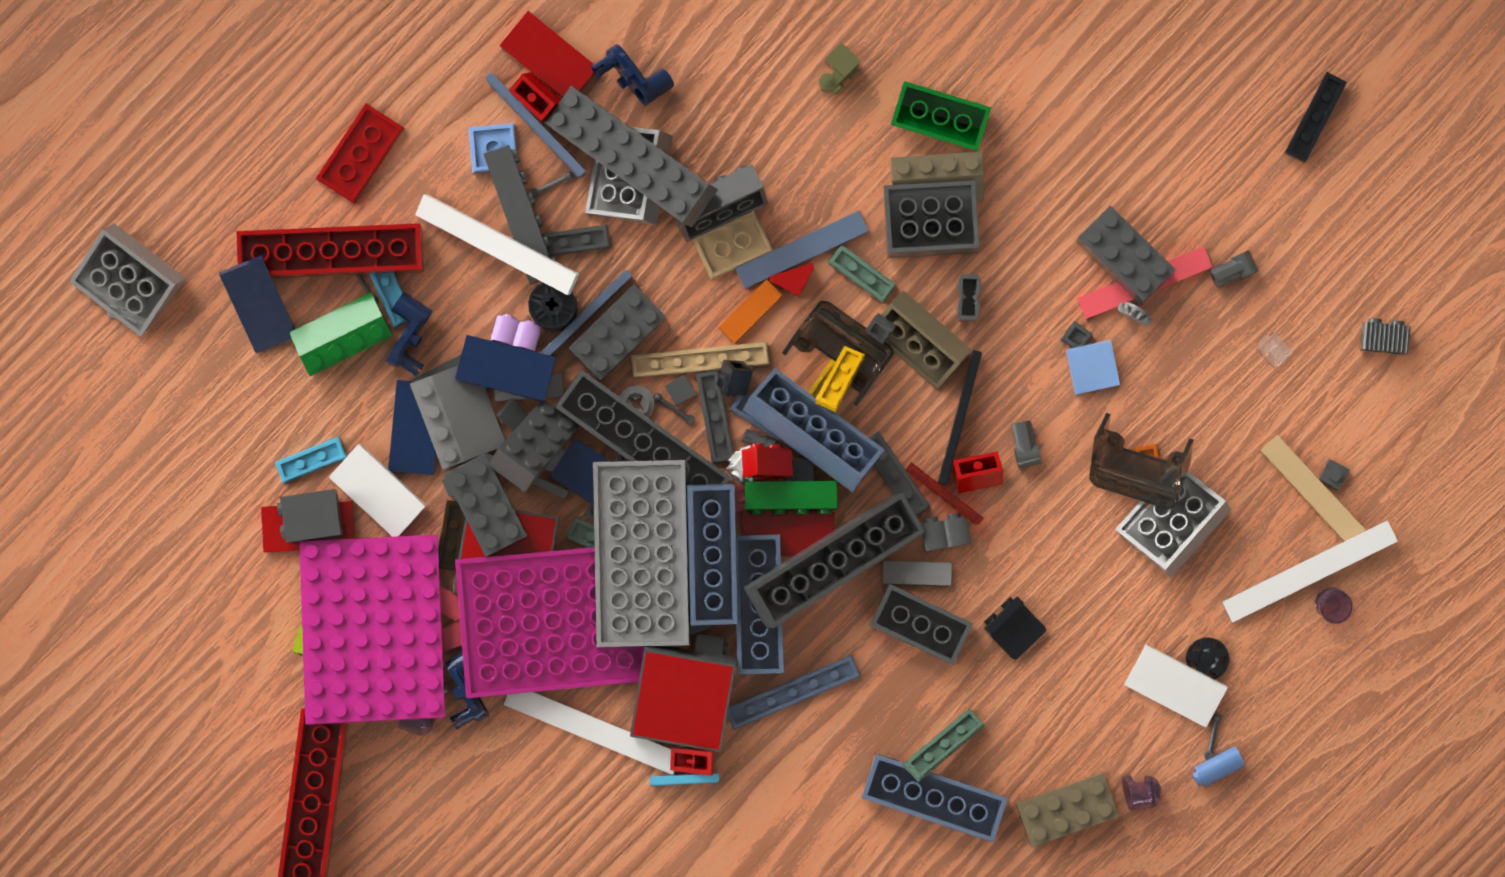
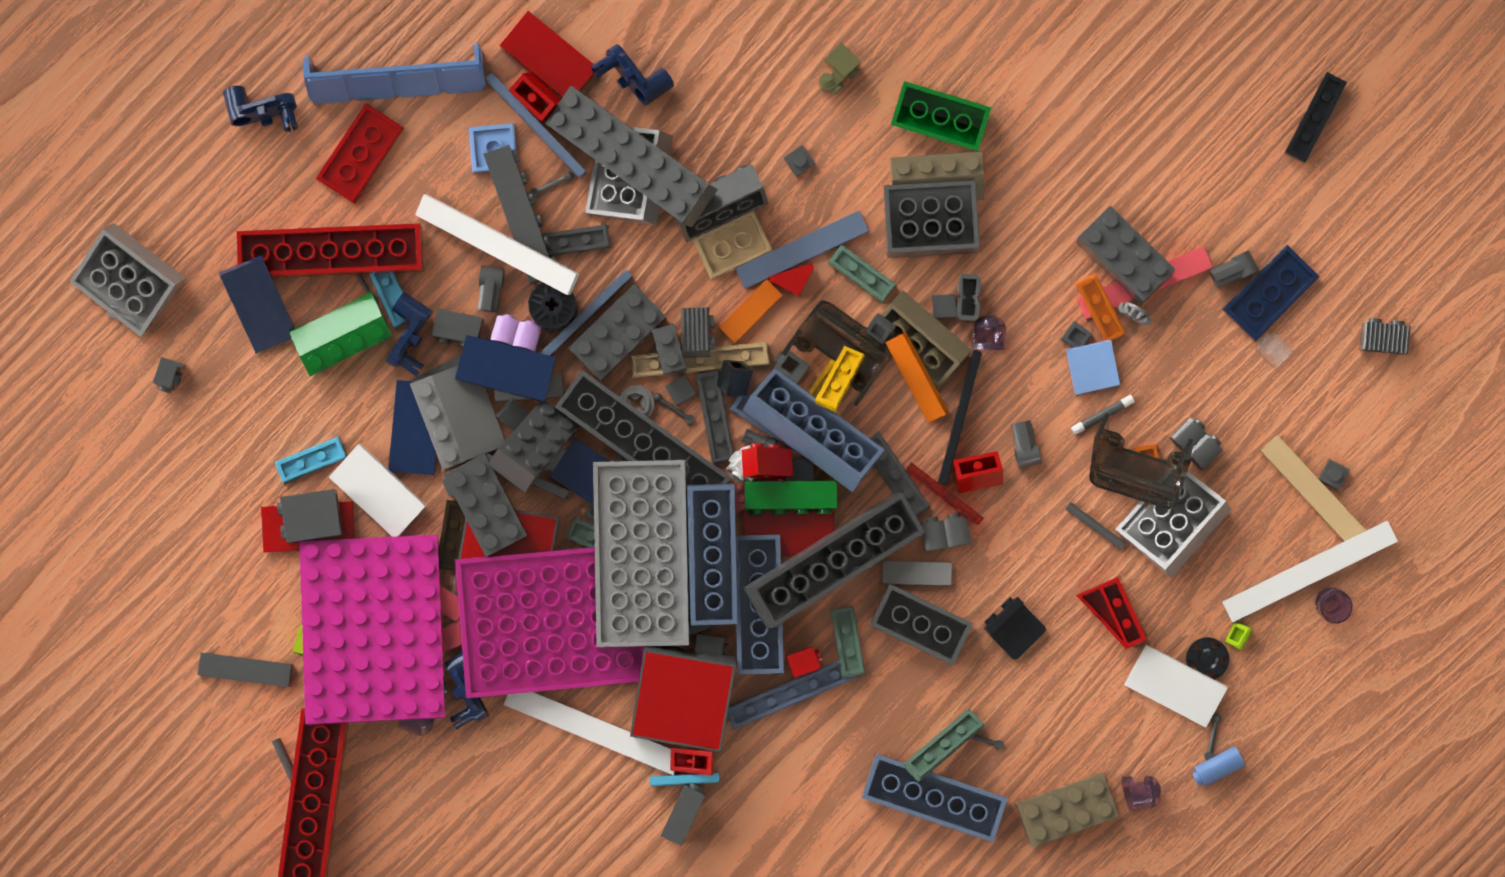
(168, 374): none -> dark grey brick
(244, 113): none -> dark blue piece
(244, 669): none -> dark grey tile
(283, 756): none -> dark grey bar
(395, 80): none -> medium blue piece
(455, 326): none -> dark grey brick
(490, 283): none -> dark grey piece
(669, 350): none -> dark grey brick
(683, 813): none -> dark grey brick
(696, 332): none -> dark grey brick
(799, 160): none -> dark grey plate
(800, 366): none -> dark grey brick
(804, 661): none -> red brick
(847, 642): none -> sand green tile
(917, 377): none -> orange tile
(944, 306): none -> dark grey tile
(989, 334): none -> helmet
(998, 744): none -> dark grey hinge
(1096, 418): none -> dark grey bar
(1097, 527): none -> dark grey bar
(1100, 307): none -> orange tile
(1115, 610): none -> red wedge
(1204, 446): none -> dark grey brick
(1238, 635): none -> lime slope
(1270, 293): none -> dark blue tile

